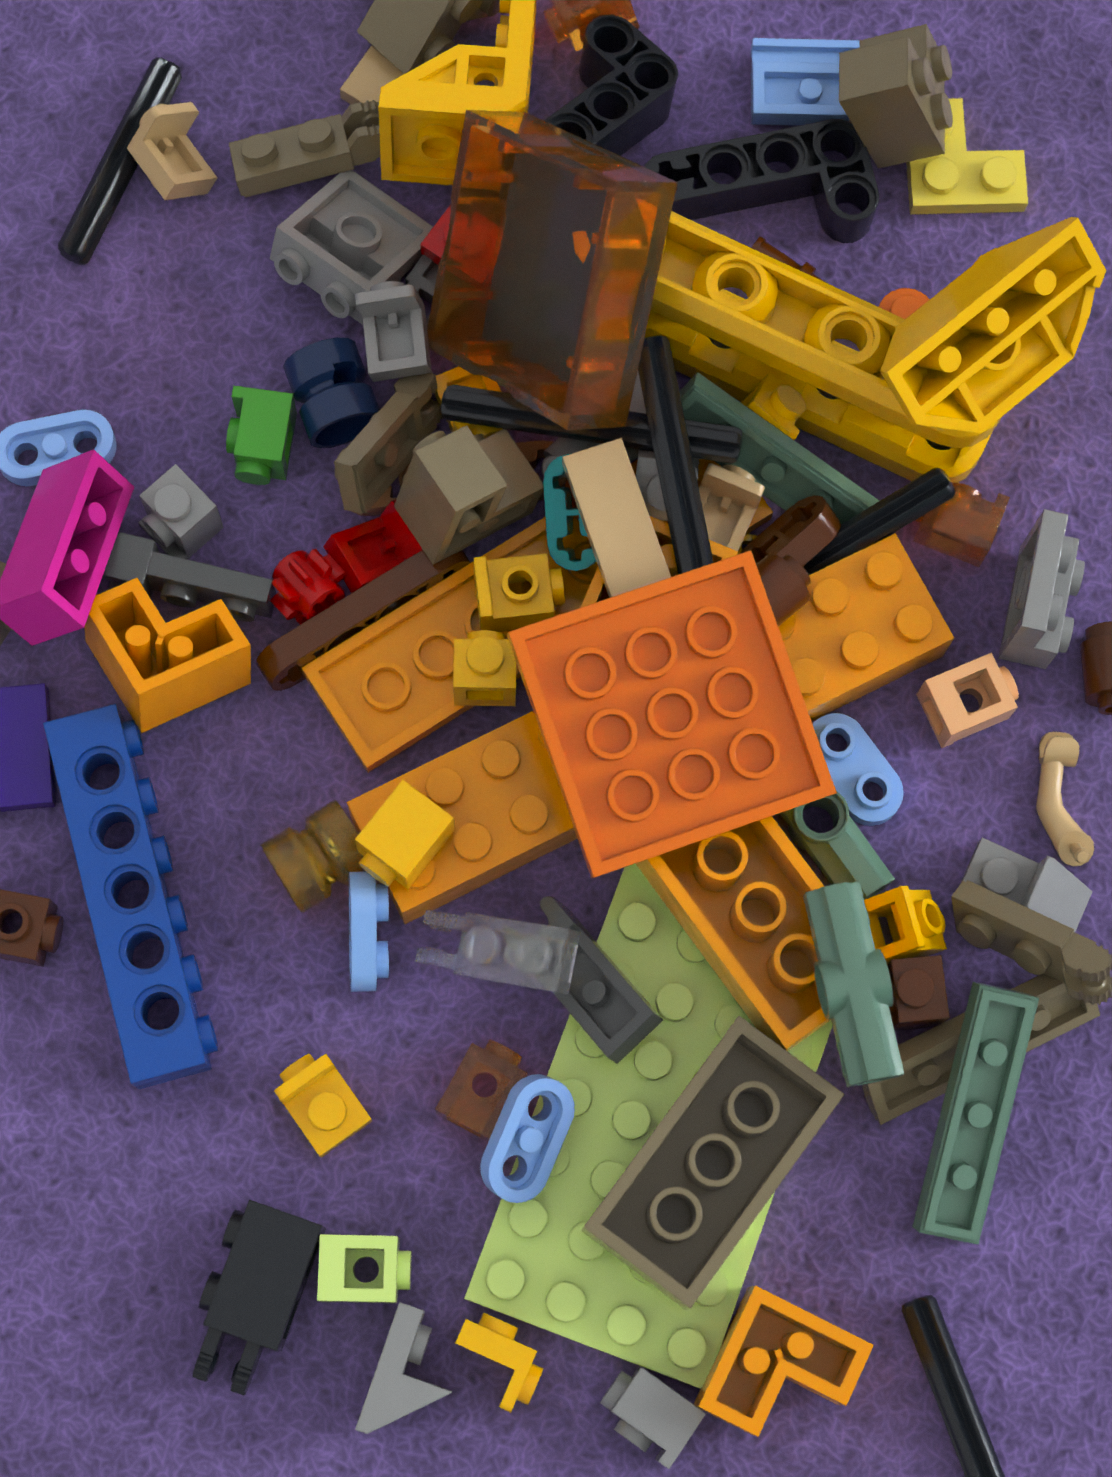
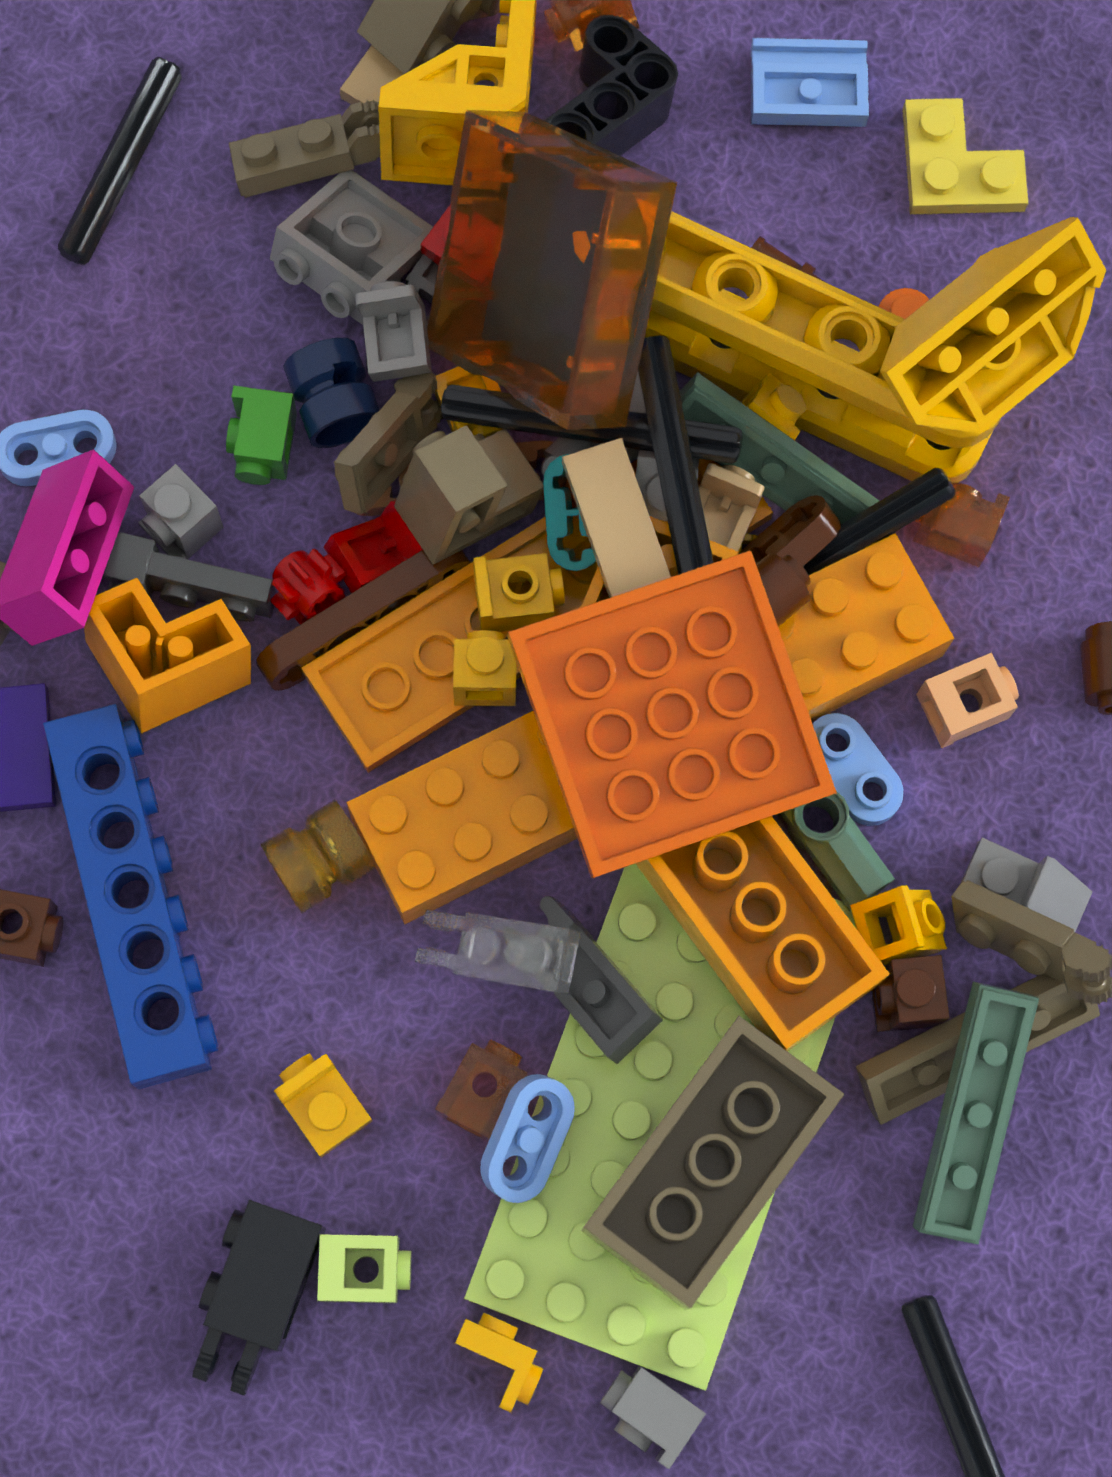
(168, 154): tan bracket -> none
(366, 955): light blue plate -> none
(392, 1391): light grey slope -> none
(403, 836): yellow brick -> none
(758, 185): black beam -> none
(777, 1343): light orange brick -> none
(853, 984): sand green piece -> none
(897, 95): dark tan brick -> none
(1040, 594): light grey plate -> none
(1069, 840): tan piece -> none

